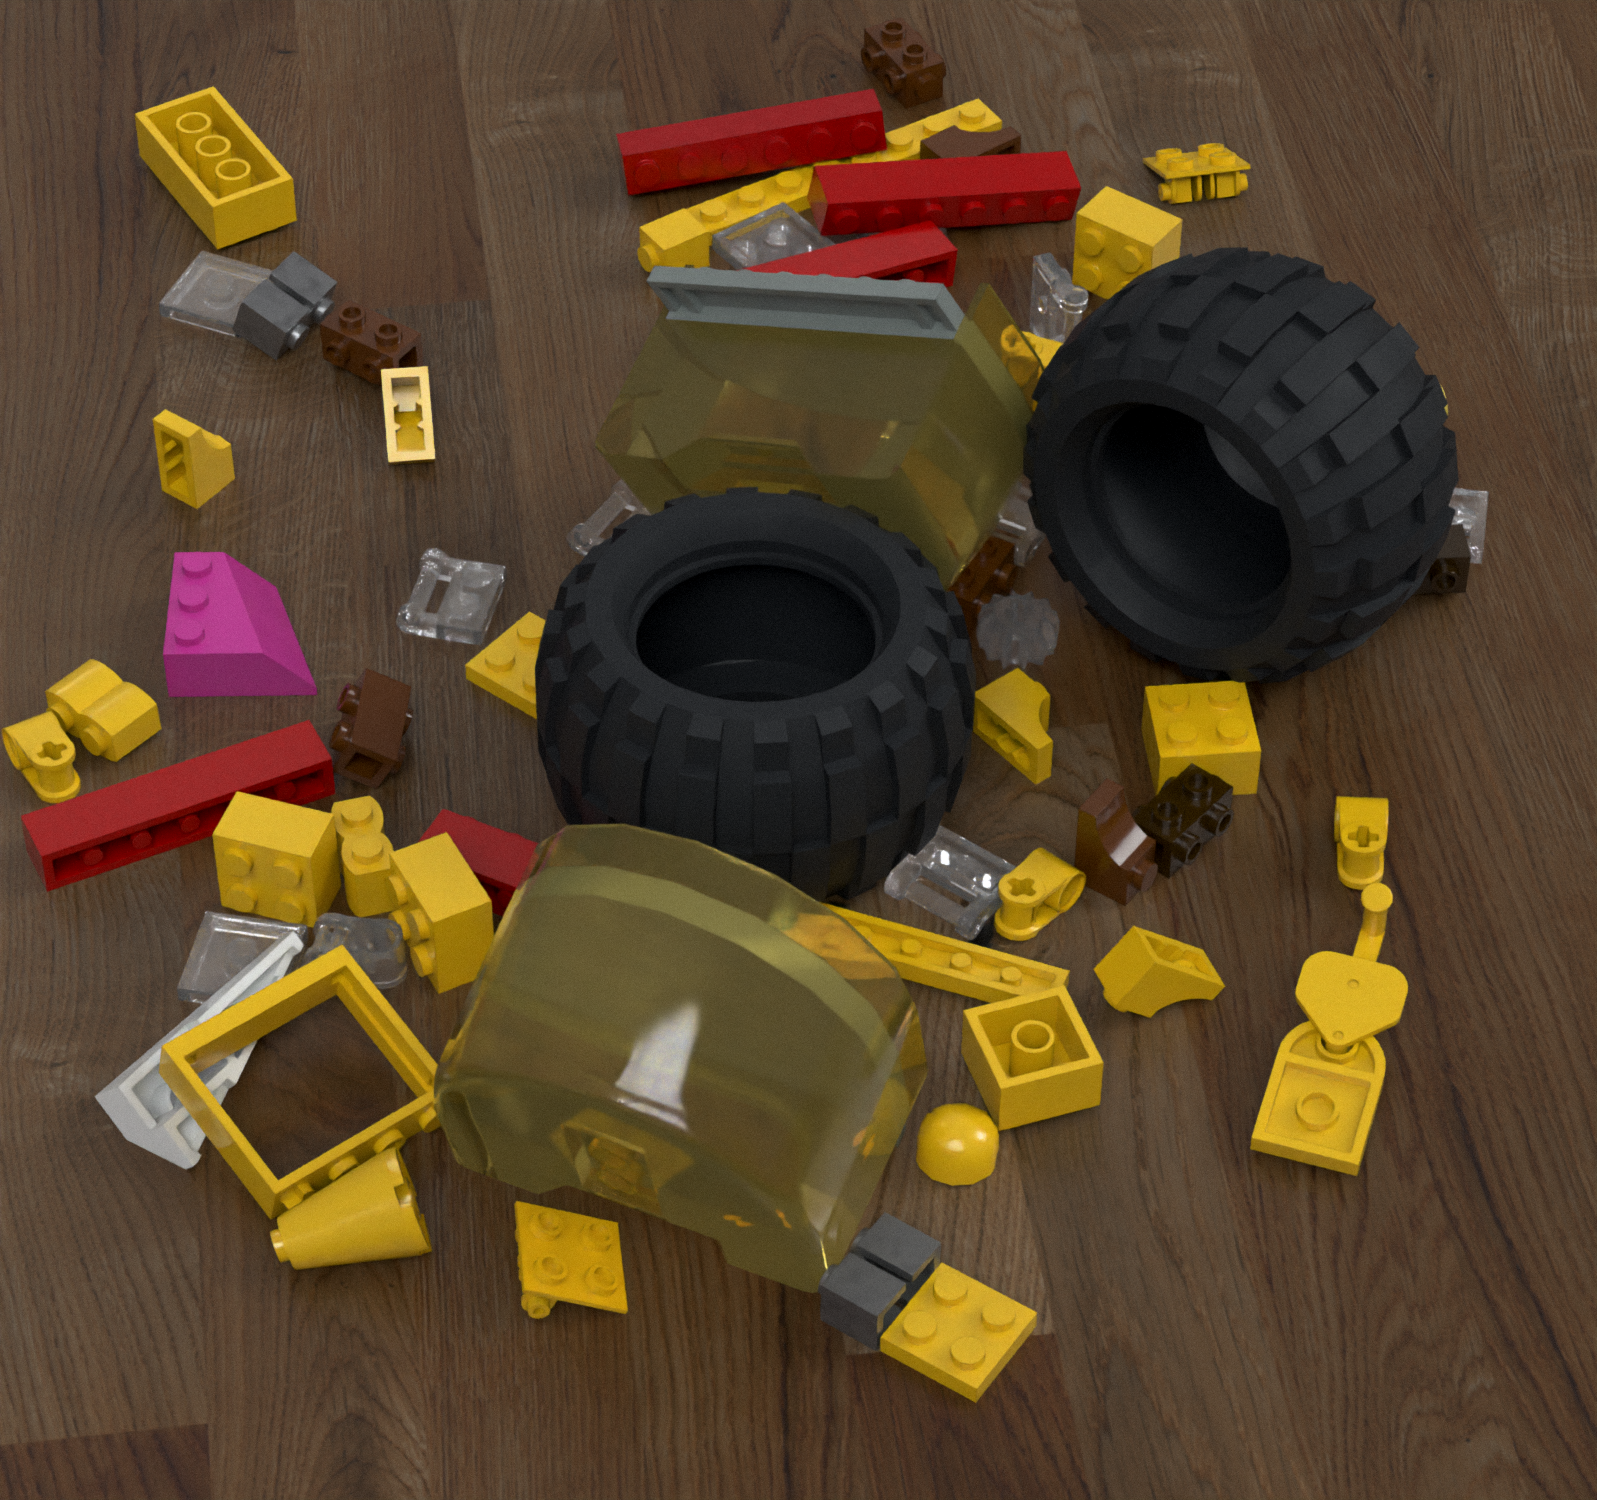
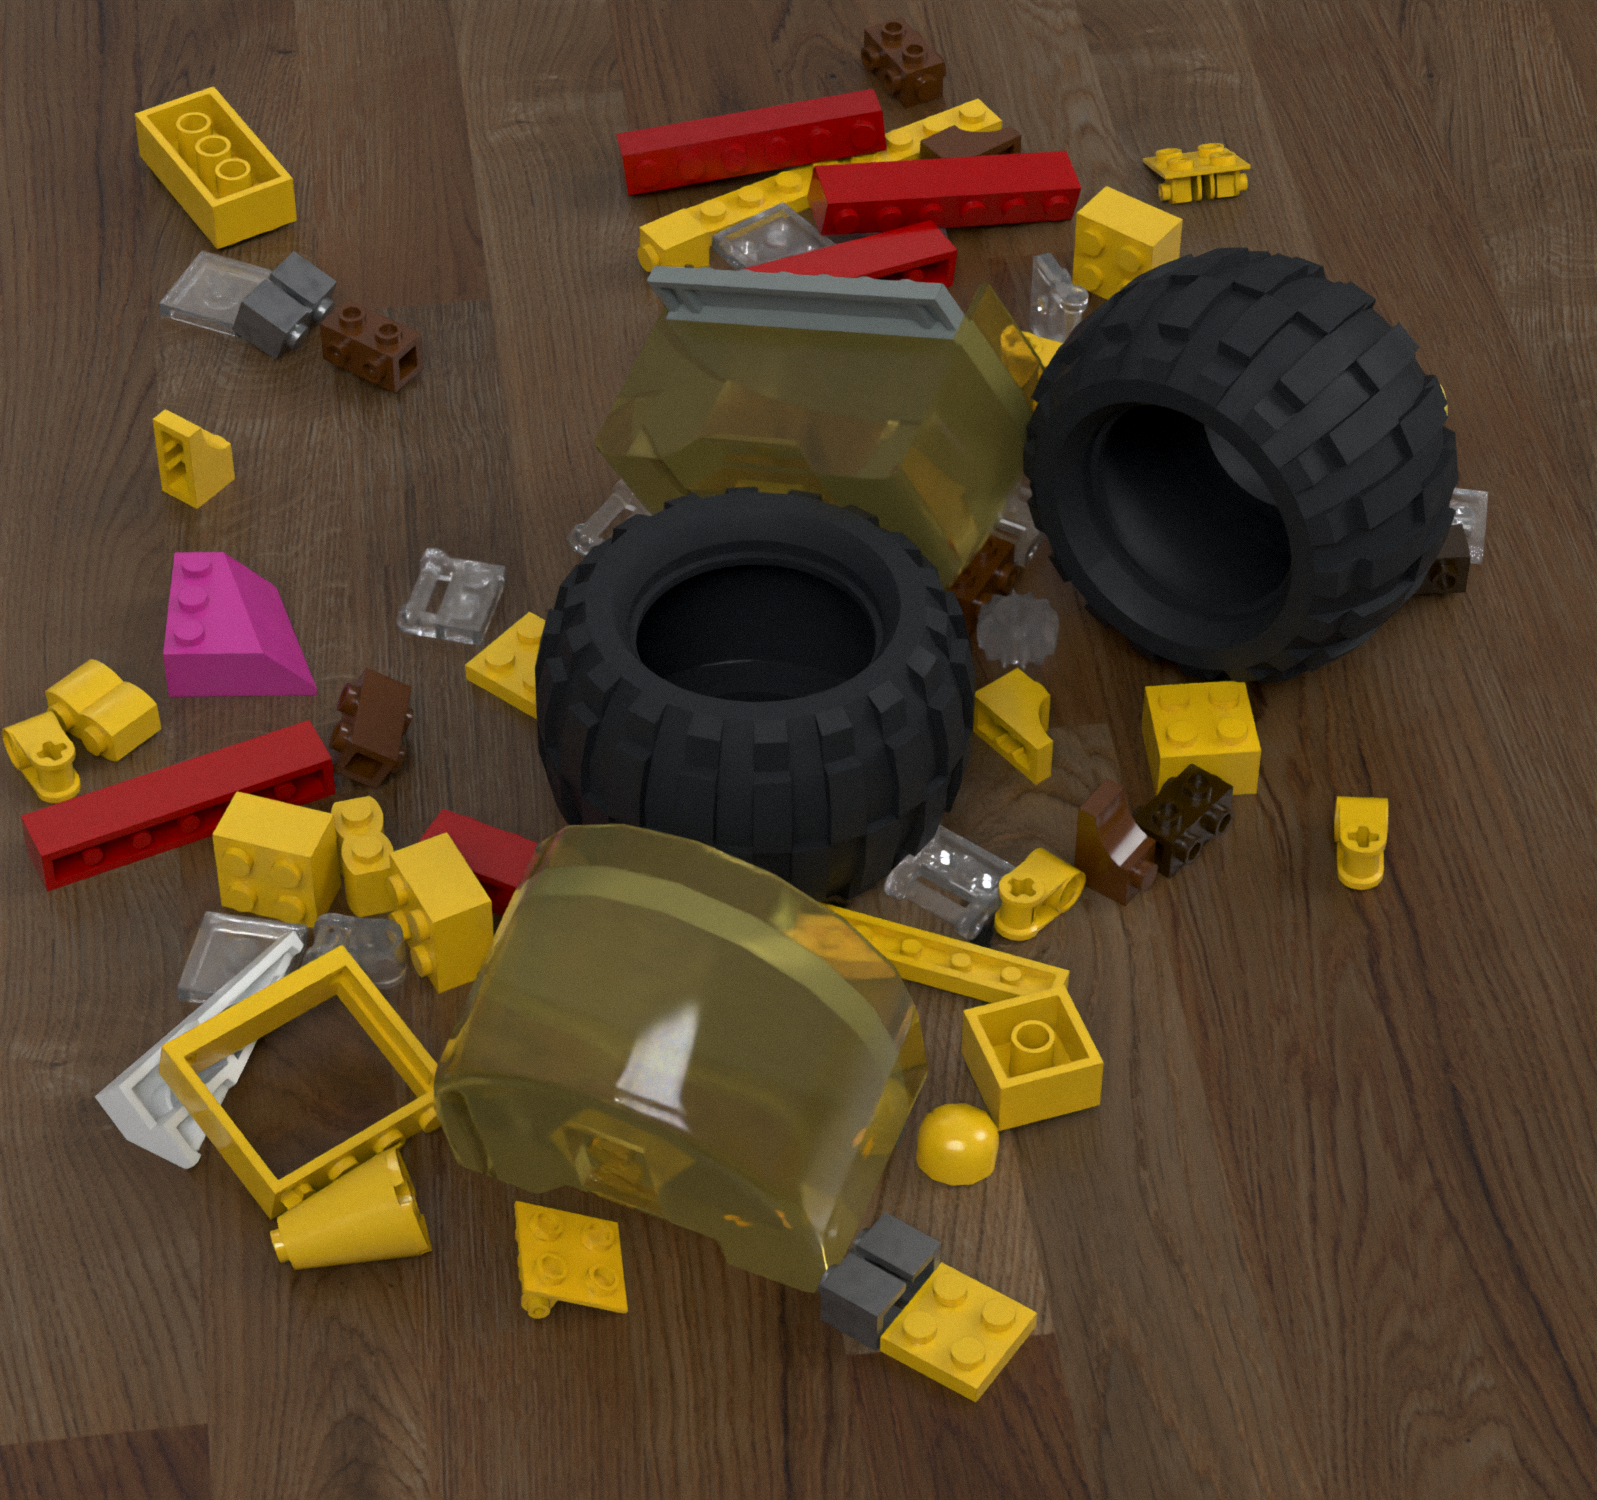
(408, 415): yellow arch -> none
(1155, 971): yellow arch -> none
(1327, 1096): yellow plate -> none

